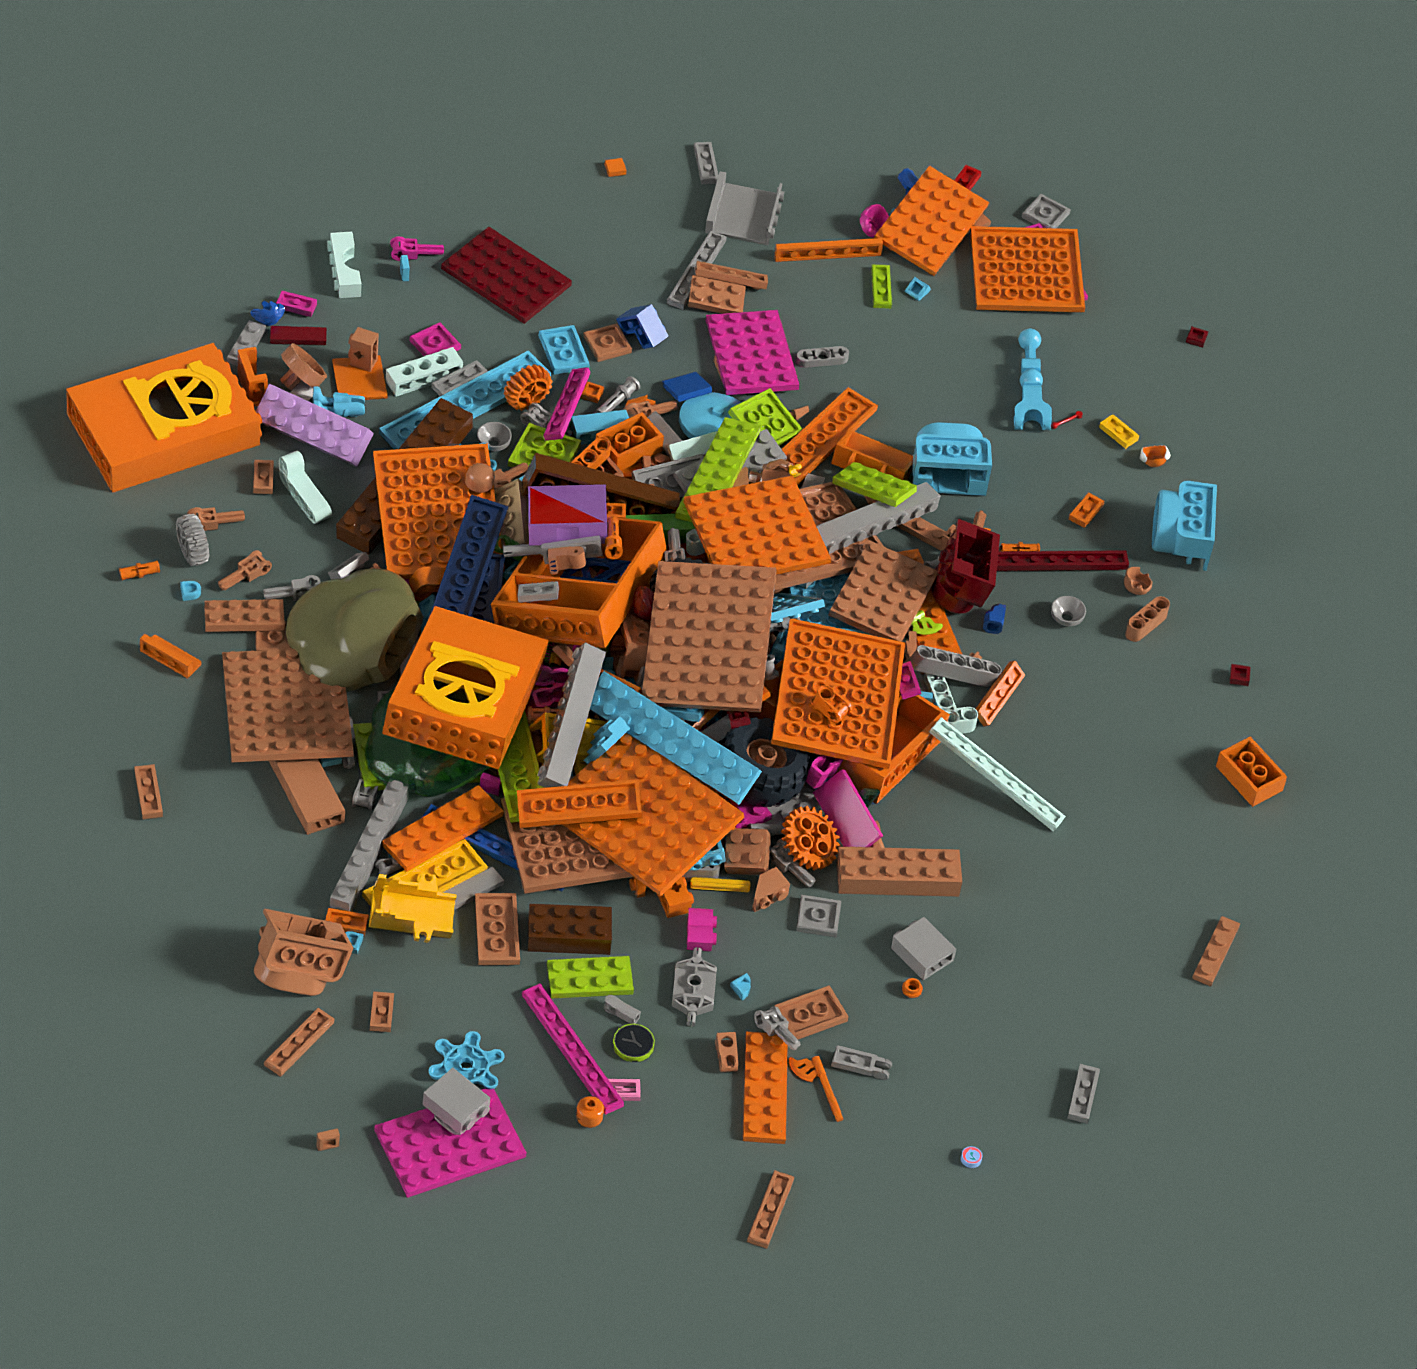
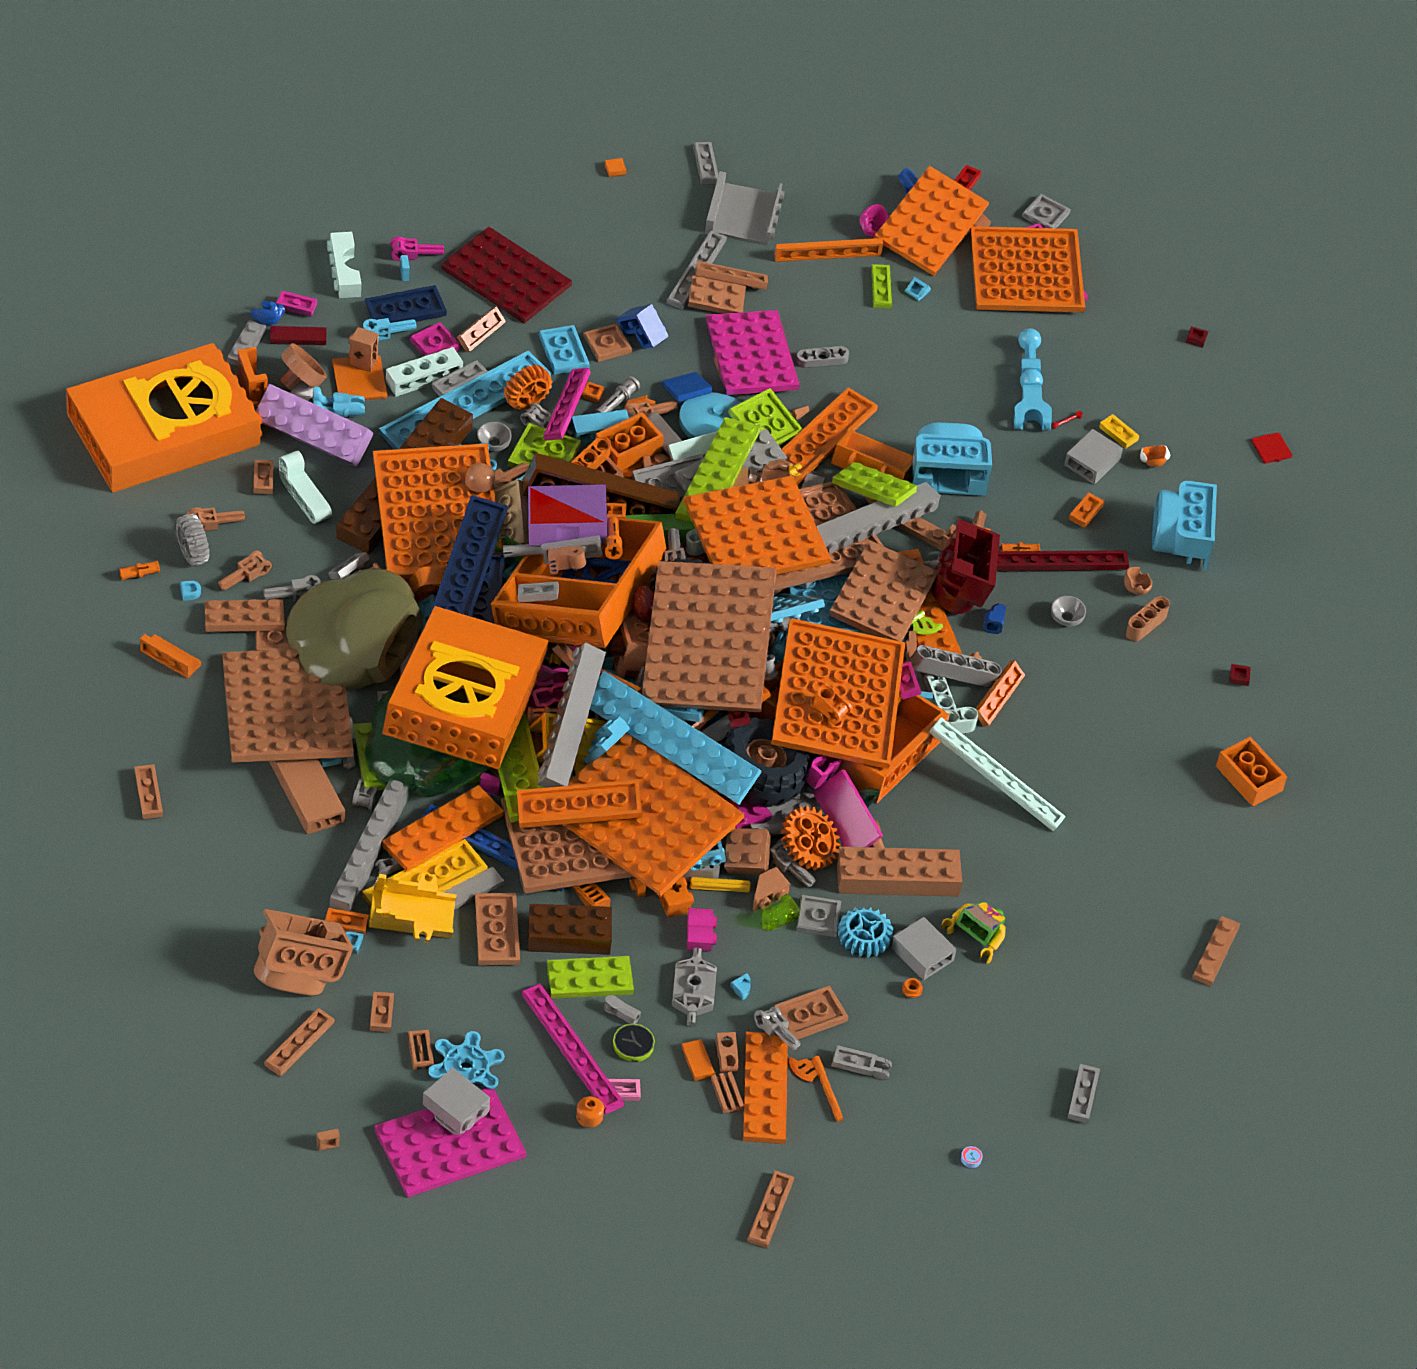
(385, 328): none -> medium azure connector
(406, 305): none -> dark blue plate
(422, 1063): none -> nougat tile
(481, 329): none -> plate
(603, 899): none -> orange slope
(697, 1060): none -> orange tile
(723, 1079): none -> nougat tile
(780, 914): none -> clear neon green leg
(868, 925): none -> medium azure gear
(980, 922): none -> torso
(1093, 456): none -> light grey brick
(1271, 448): none -> red piece

